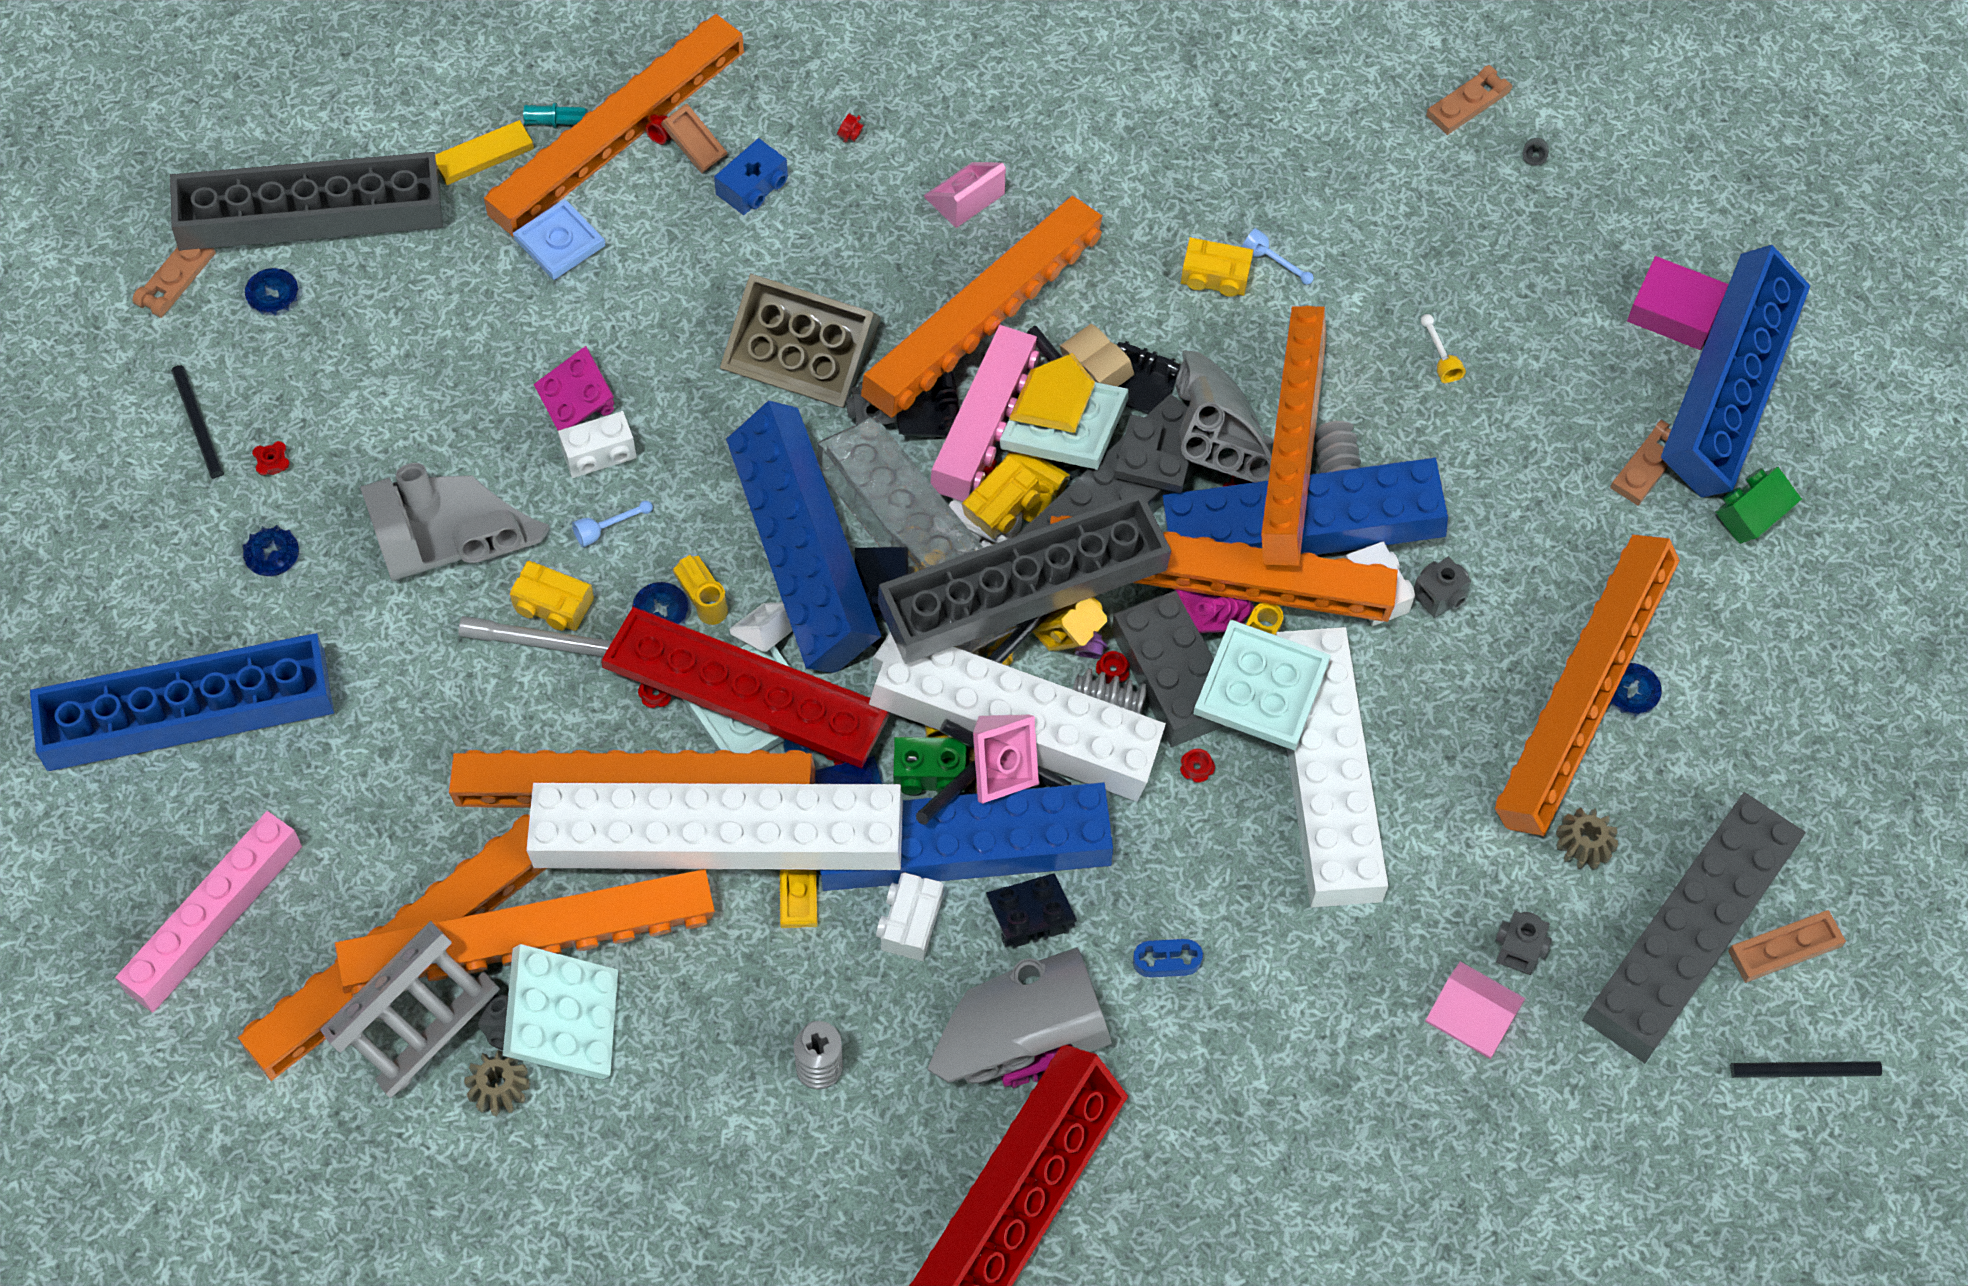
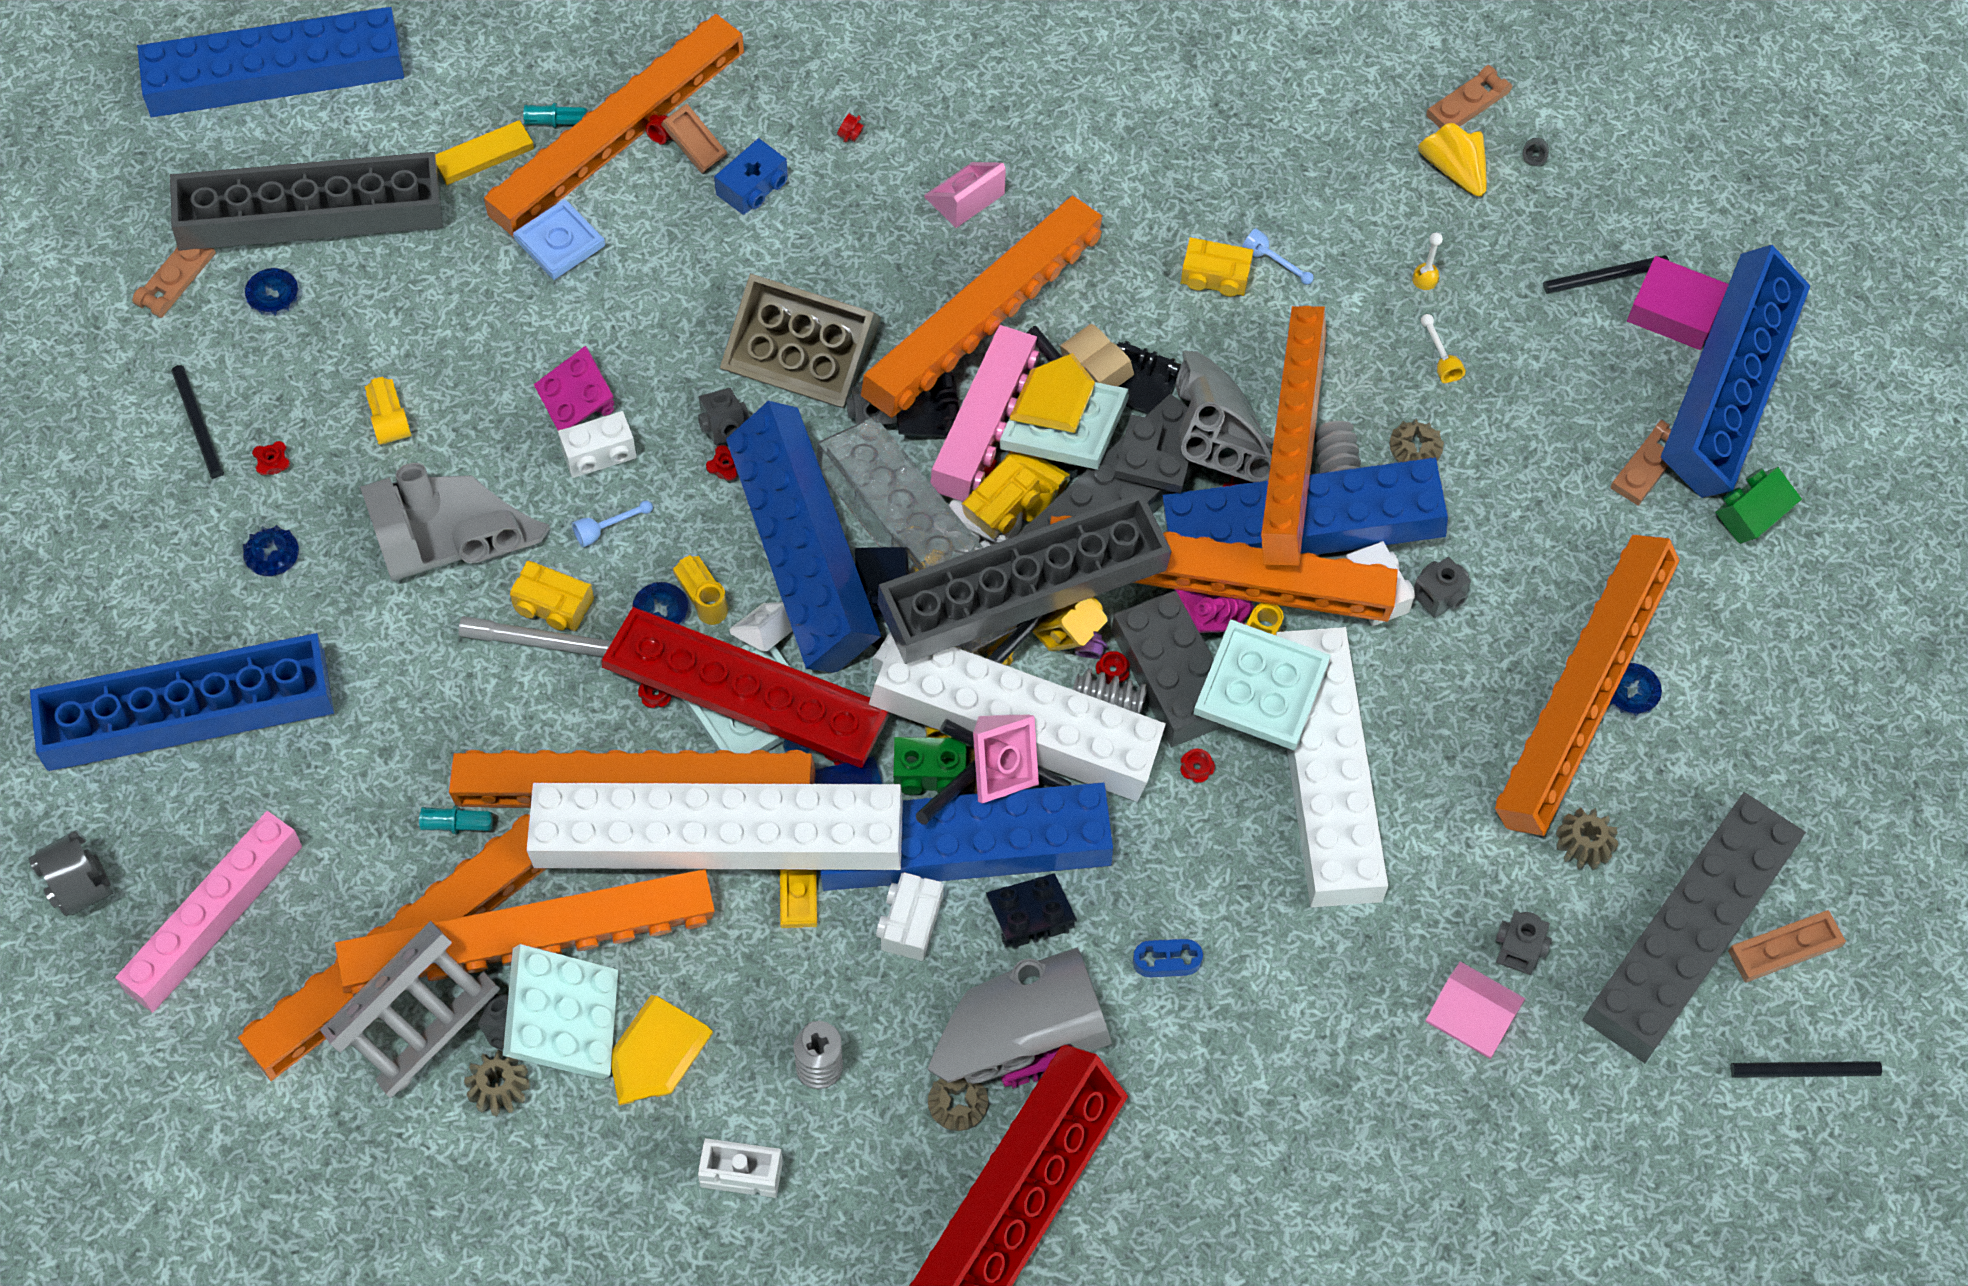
(72, 874): none -> dark grey brick
(270, 62): none -> blue brick
(388, 417): none -> yellow piece
(455, 819): none -> teal axle
(656, 1051): none -> yellow tile
(721, 414): none -> dark grey brick
(721, 470): none -> red plate
(740, 1168): none -> white brick
(961, 1116): none -> dark tan gear
(1405, 450): none -> dark tan gear
(1428, 271): none -> hinge
(1458, 156): none -> yellow hat
(1598, 275): none -> black bar

